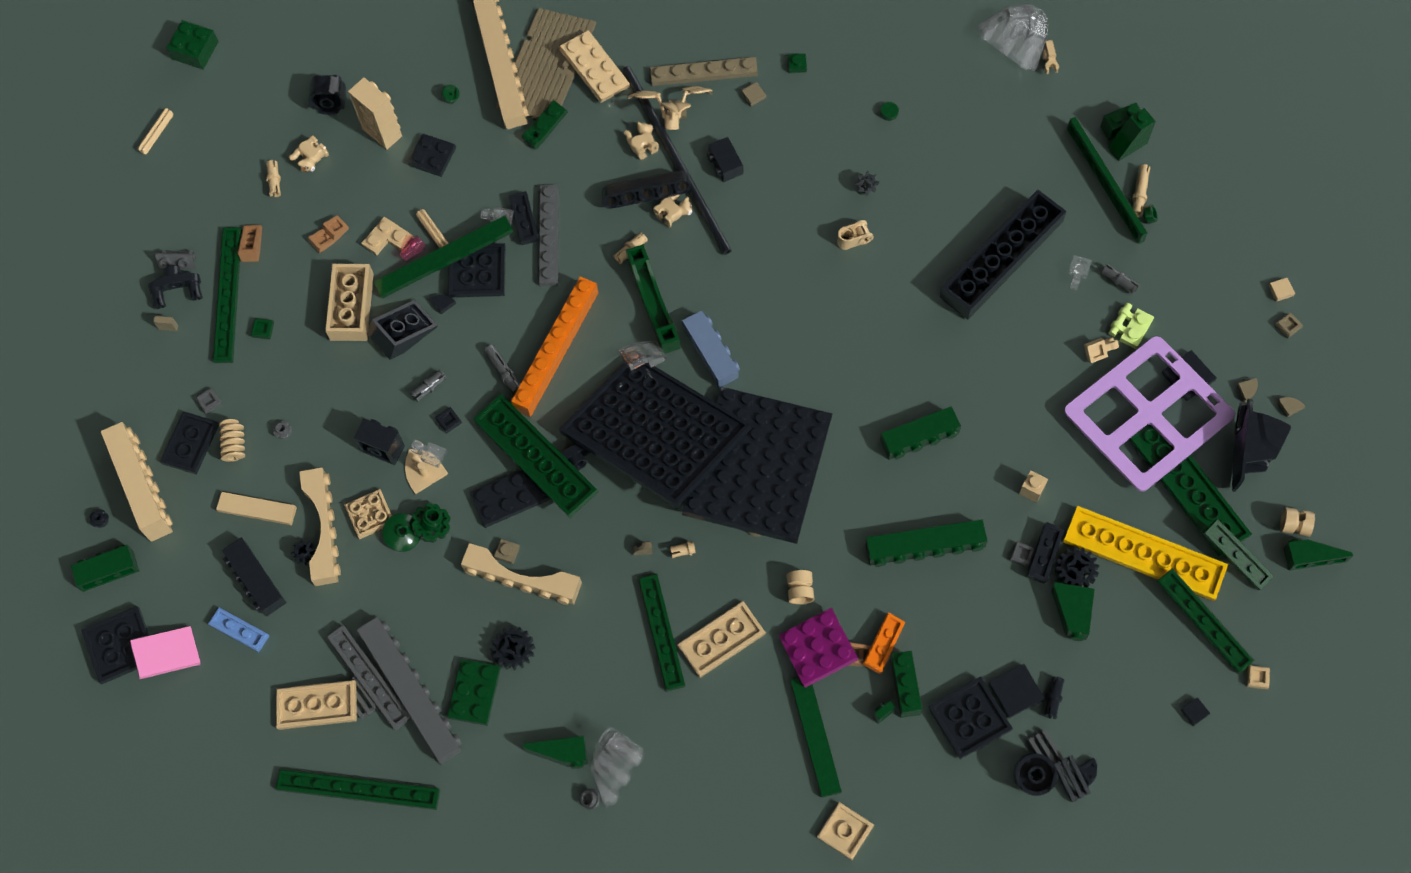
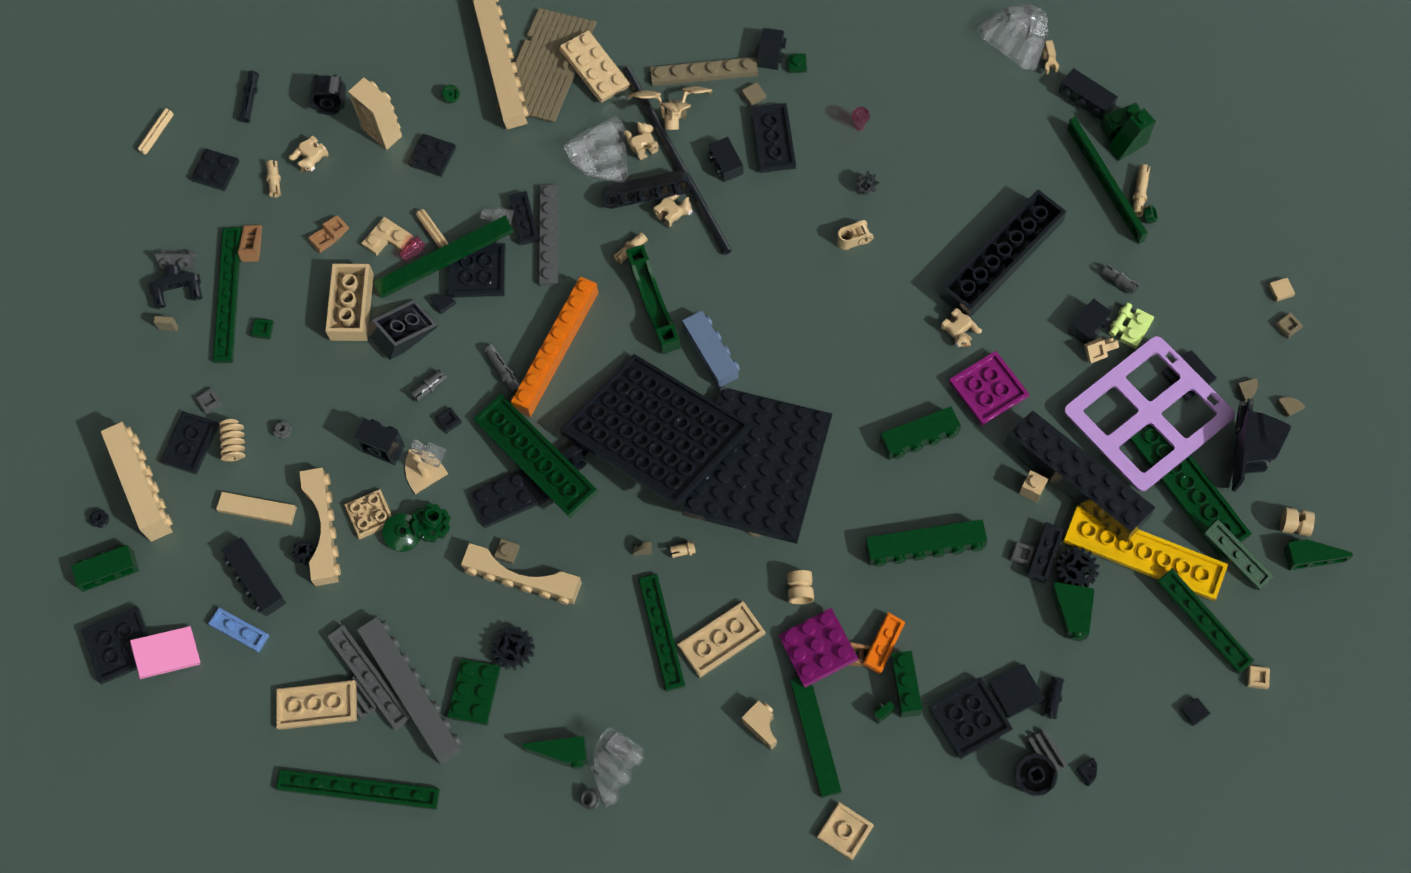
(192, 44): dark green brick -> none
(215, 169): none -> black plate
(250, 90): none -> black pin
(545, 124): dark green plate -> none
(601, 151): none -> clear brick
(641, 353): clear slope -> none
(758, 722): none -> tan arch
(770, 49): none -> black brick
(773, 137): none -> black plate
(860, 117): none -> clear pink cone
(889, 111): dark green tile -> none
(958, 325): none -> tan animal
(989, 388): none -> magenta plate
(1072, 797): black tile -> none
(1079, 269): clear plate -> none
(1079, 476): none -> black brick
(1087, 94): none -> black brick
(1090, 321): none -> black brick

